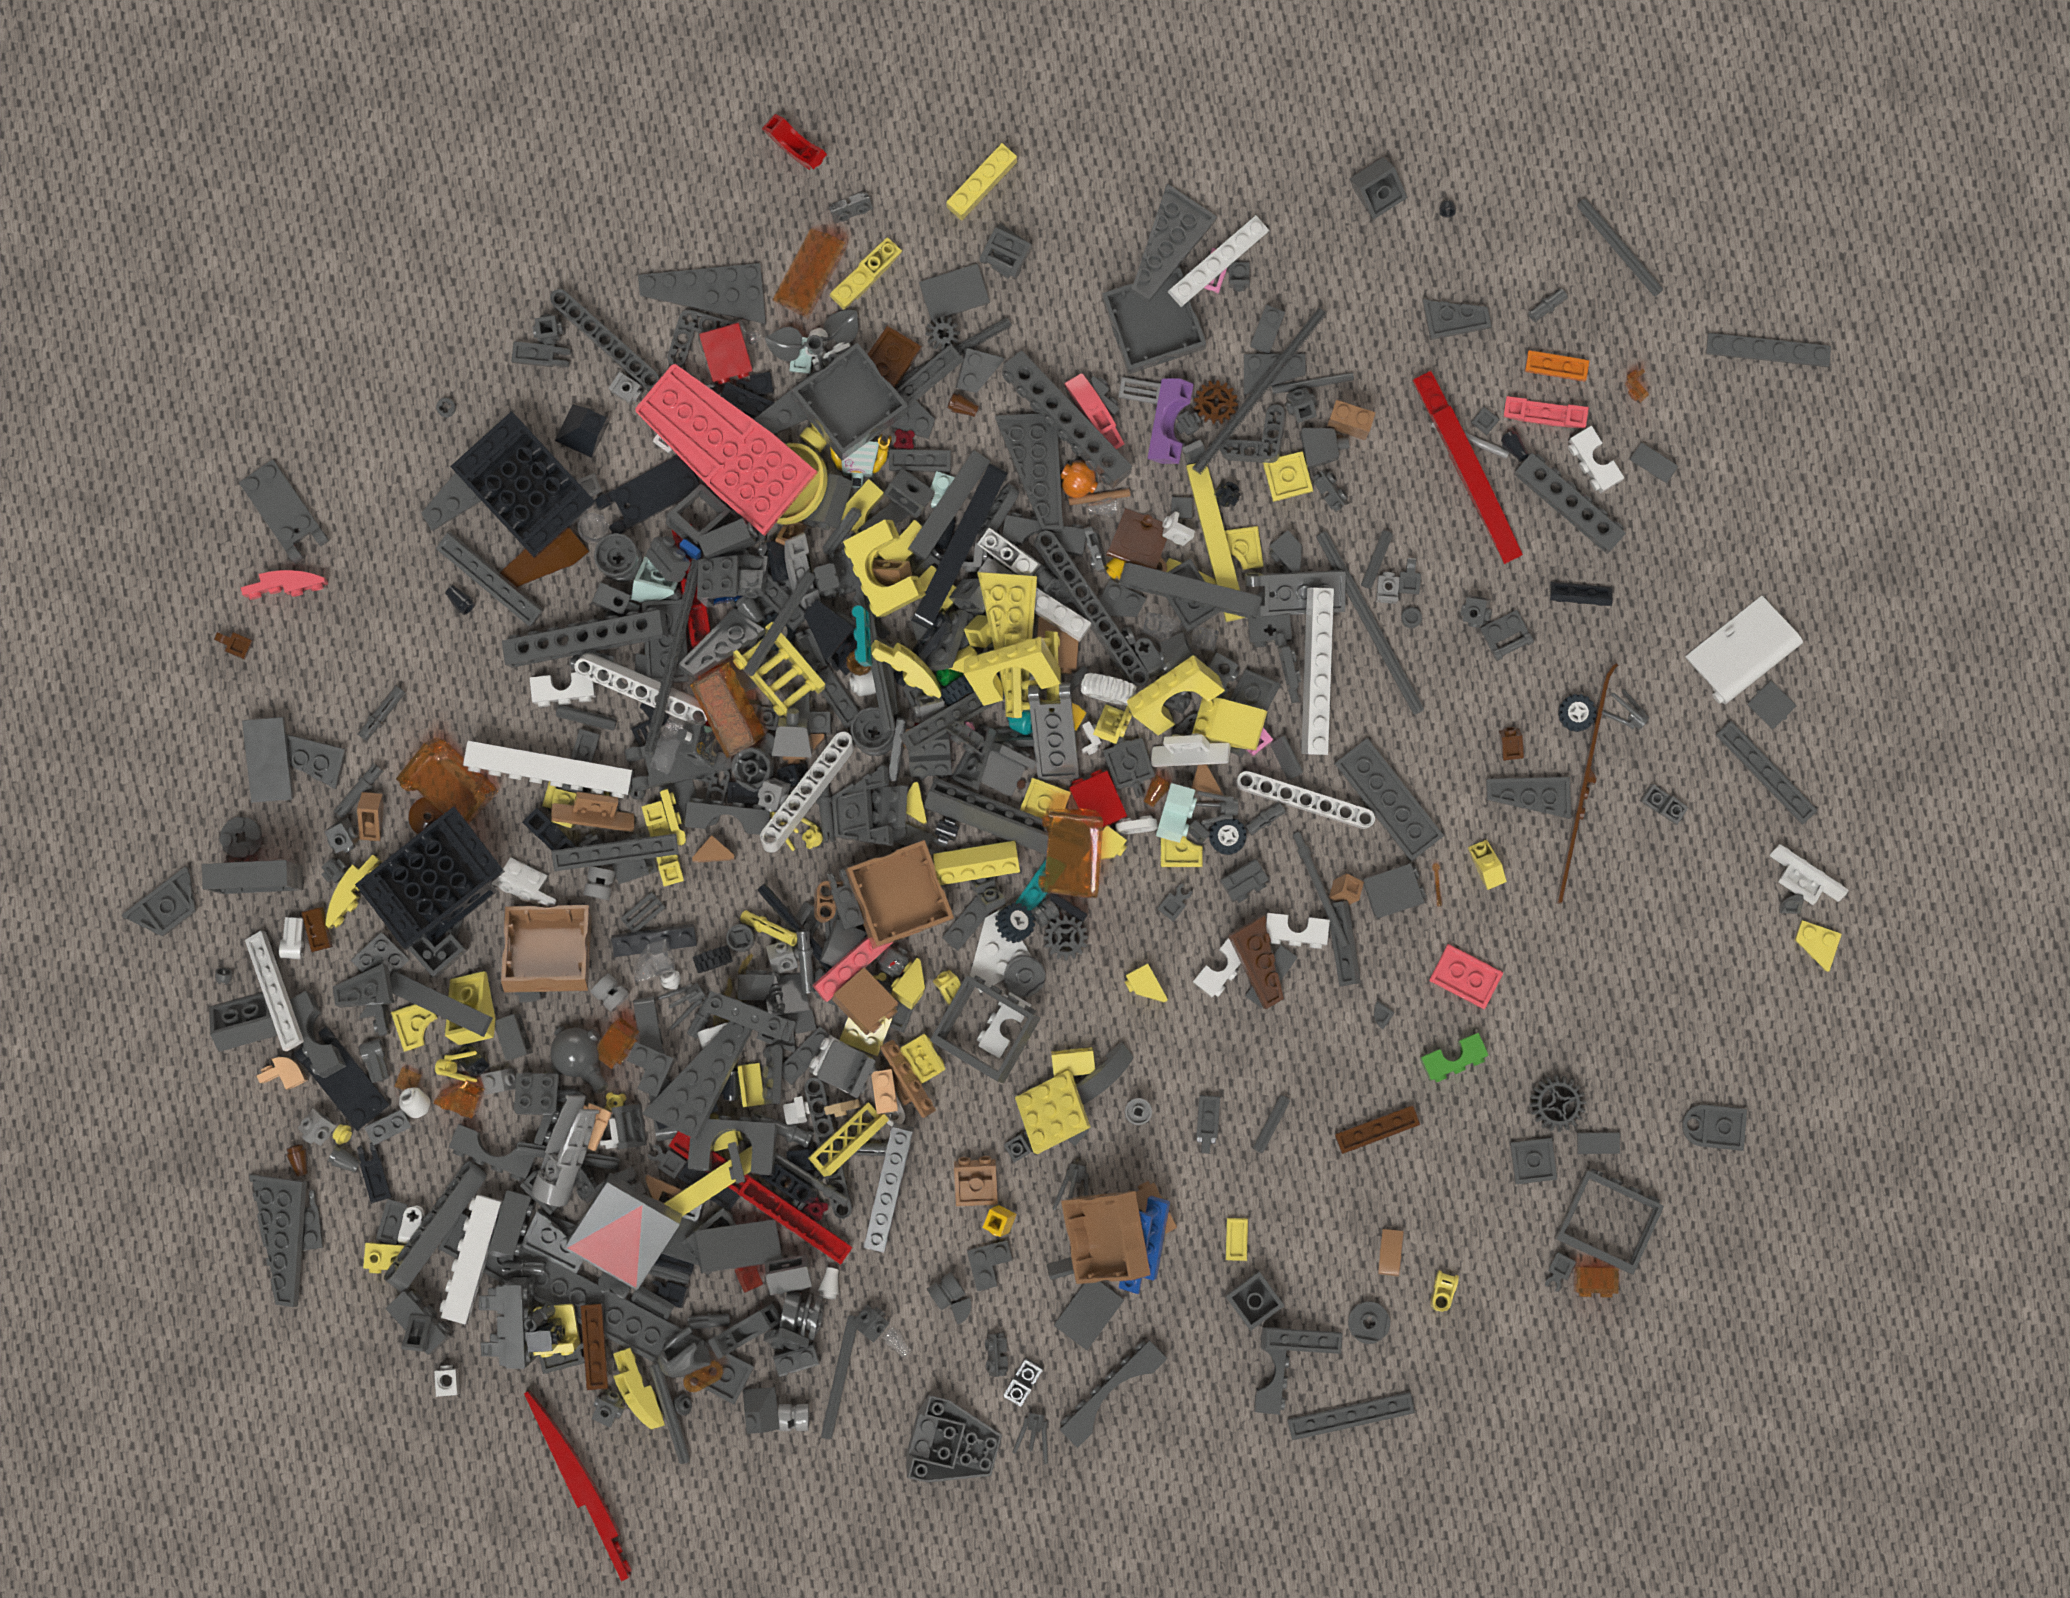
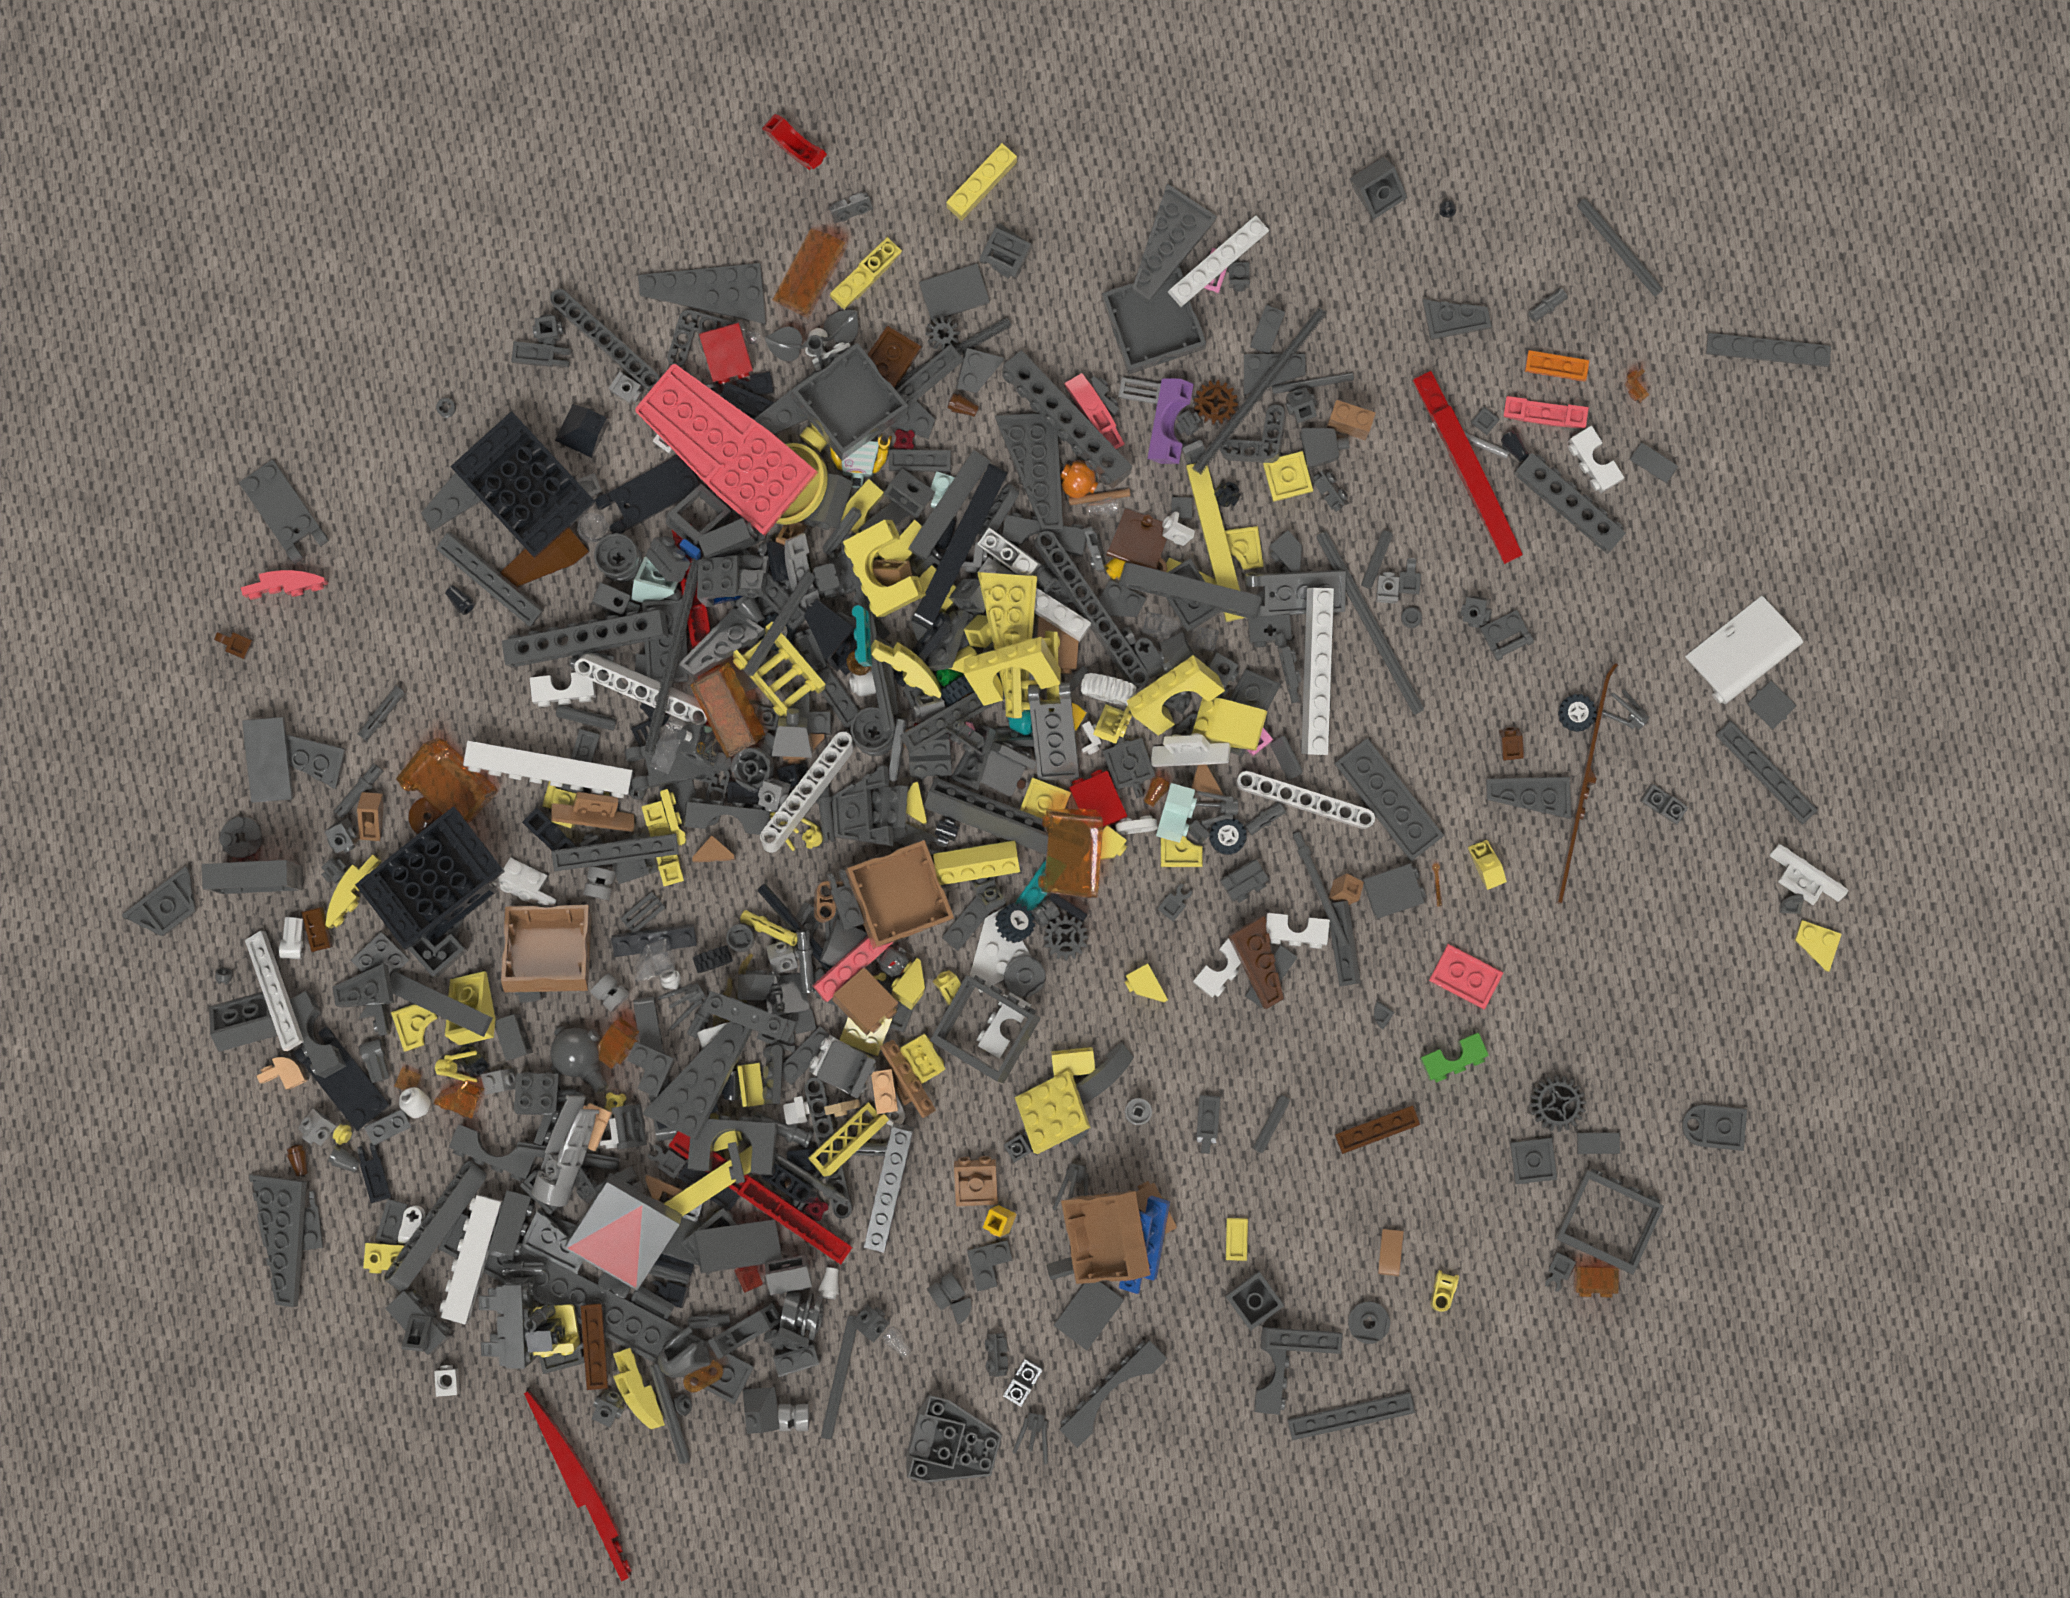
(803, 362): light aqua plate -> none
(1581, 593): black plate -> none

